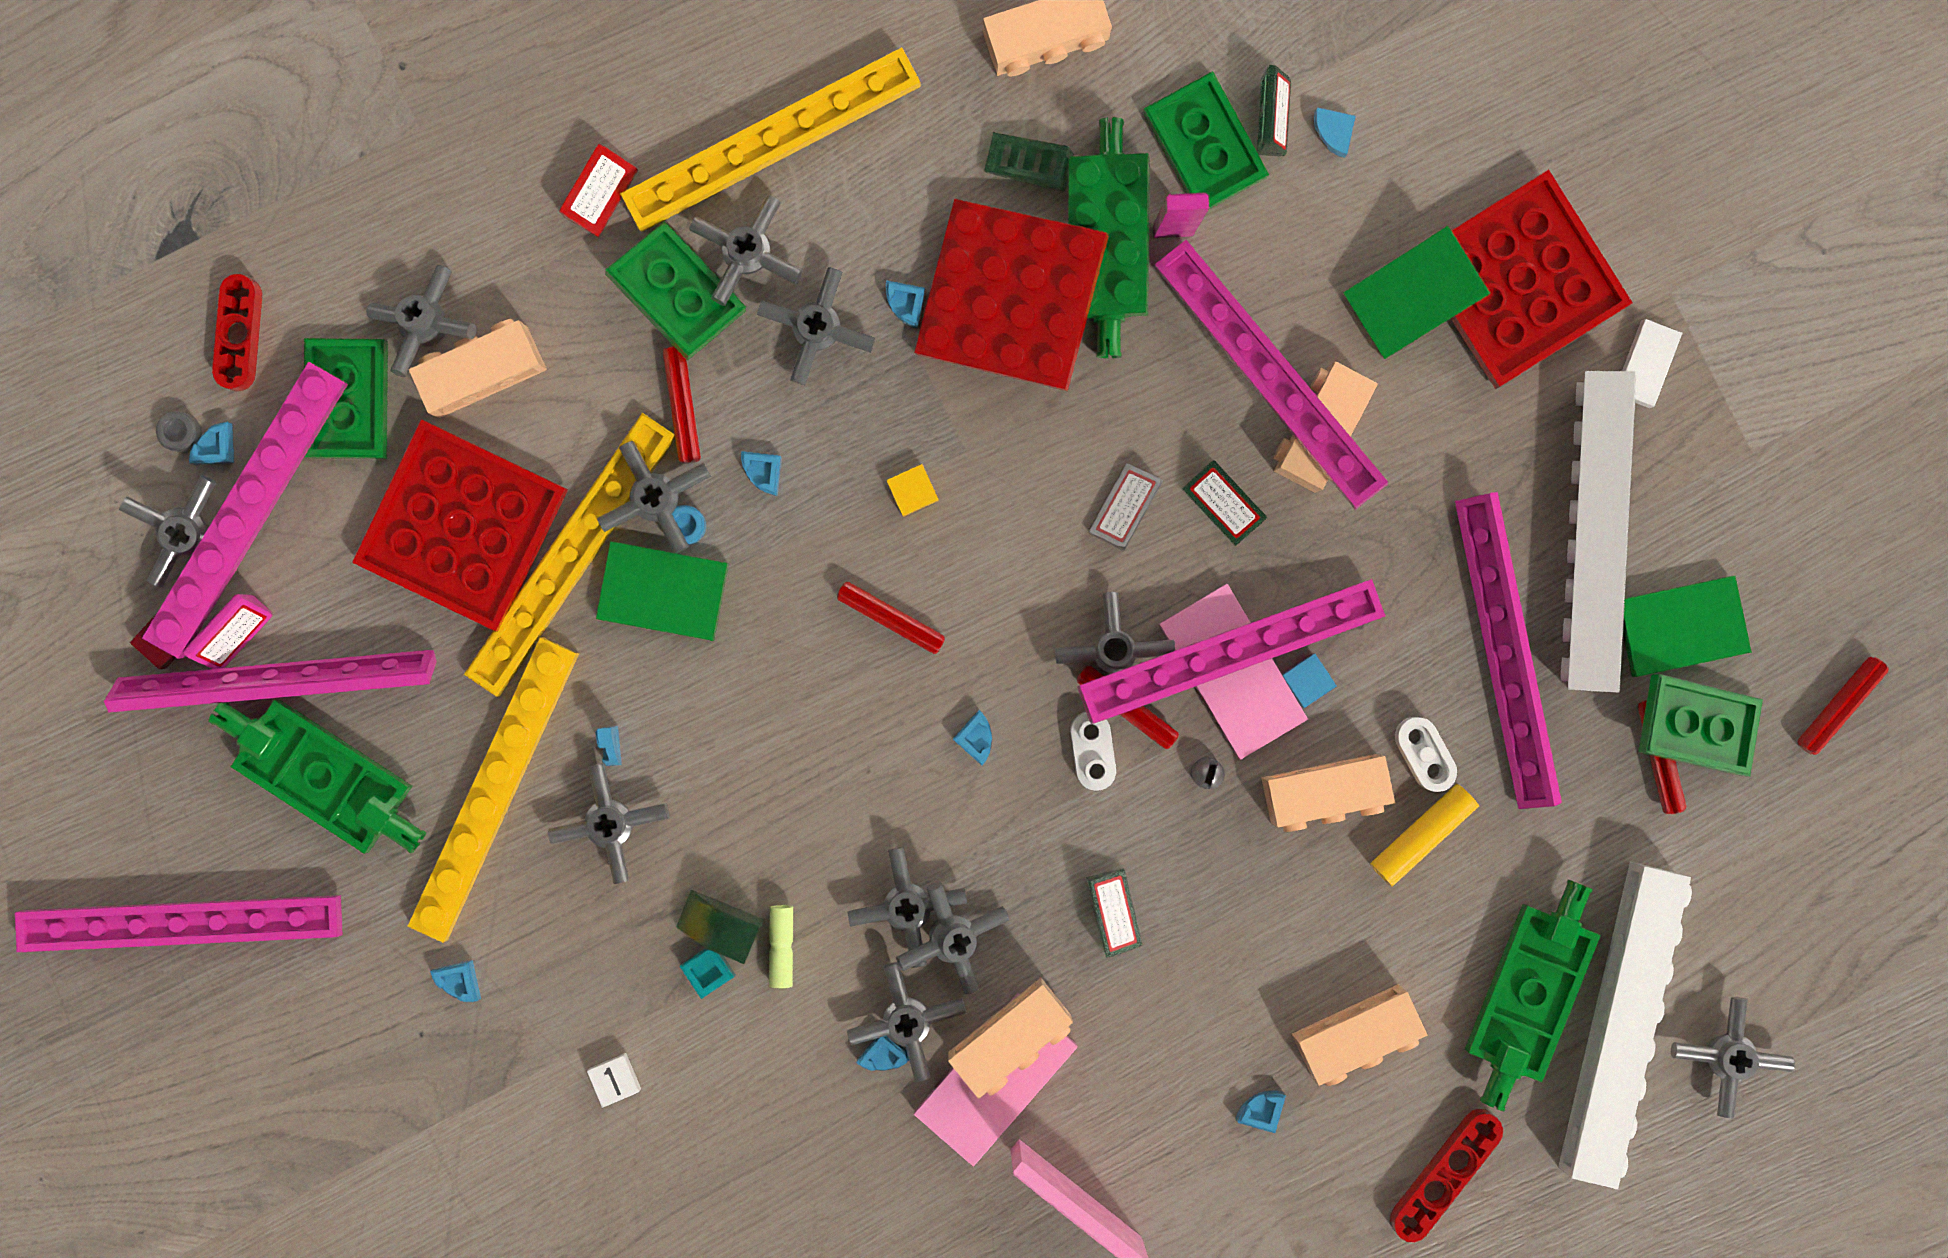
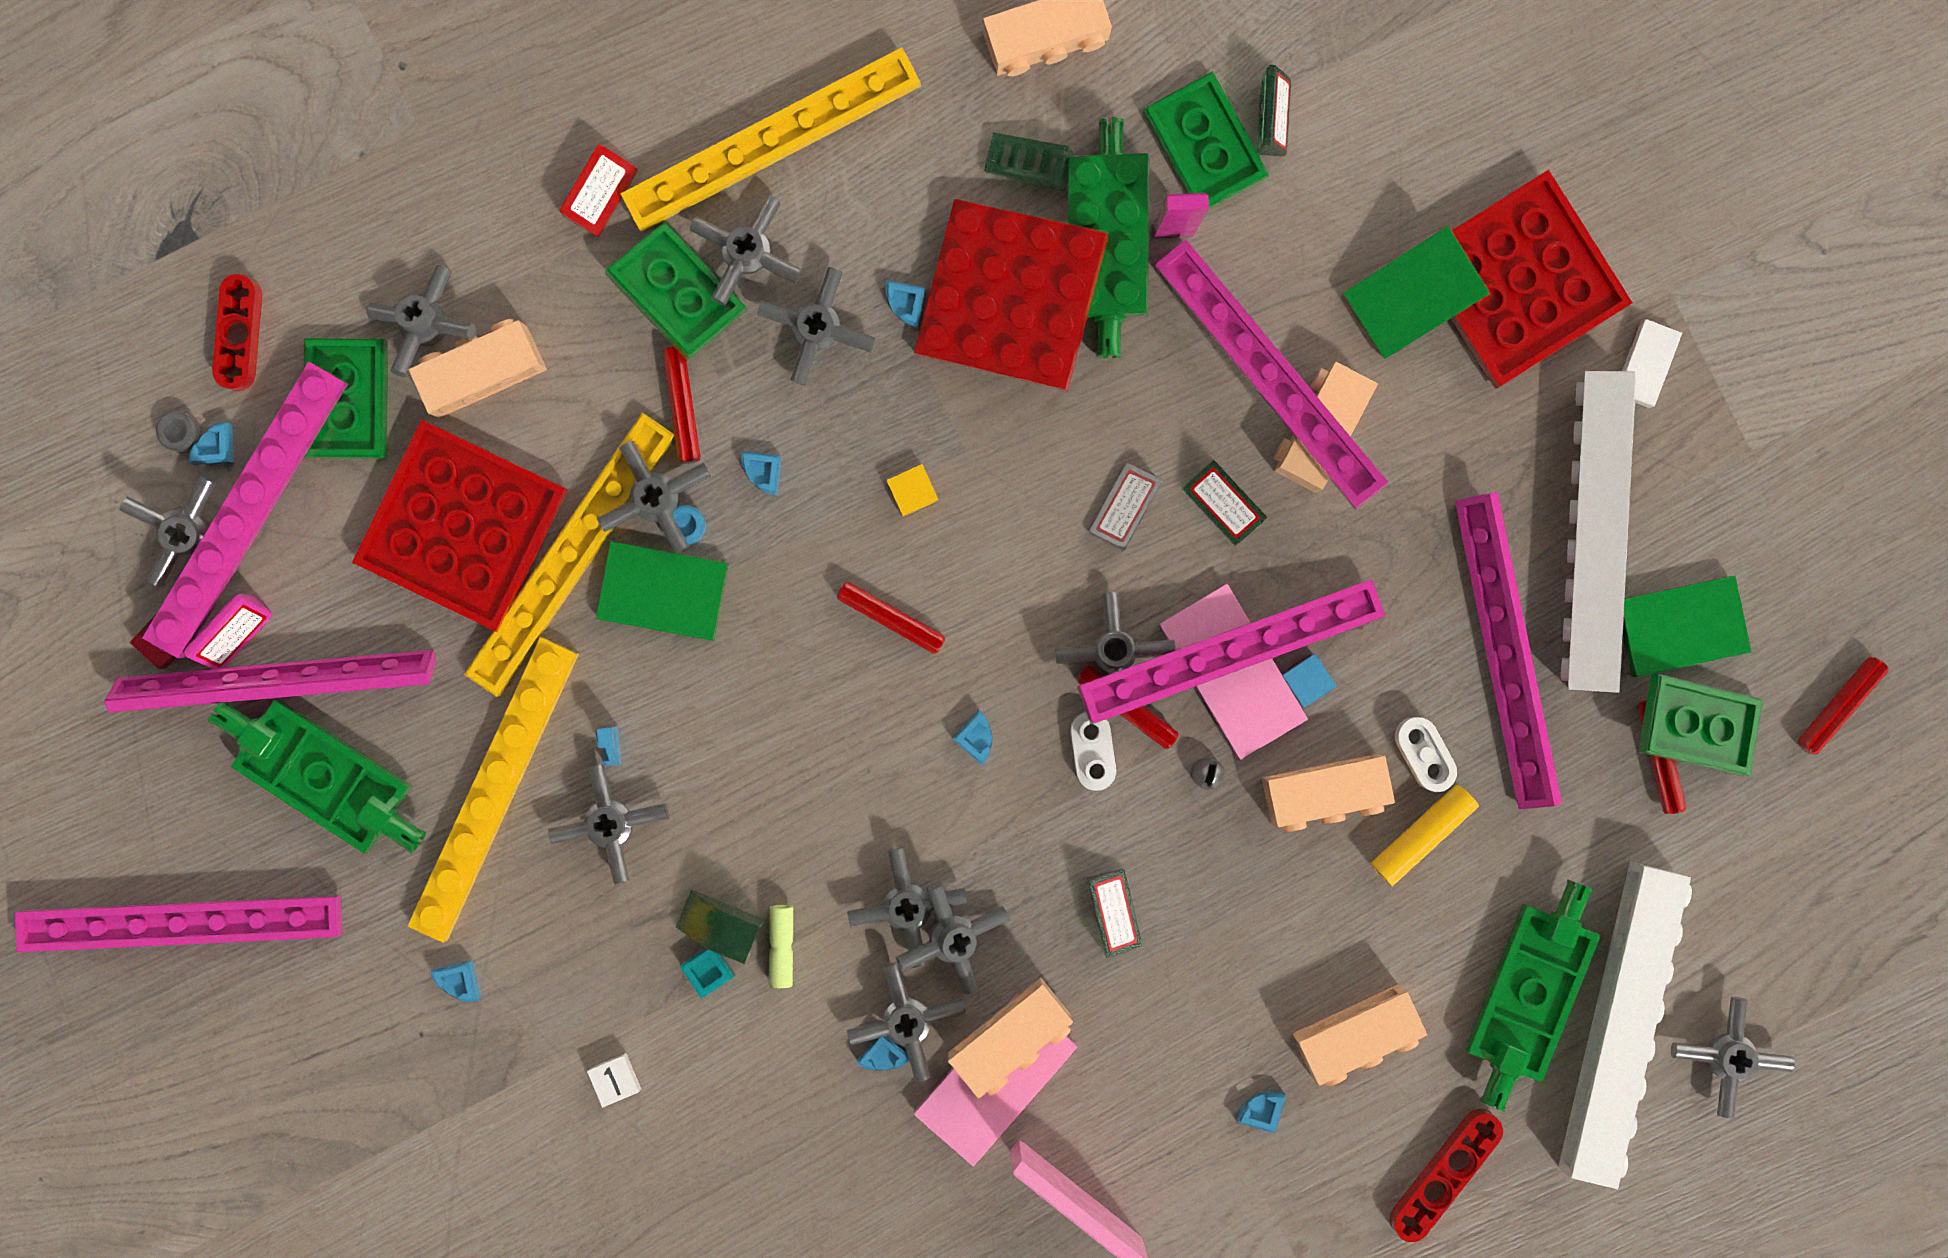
(1334, 130): dark azure tile -> none

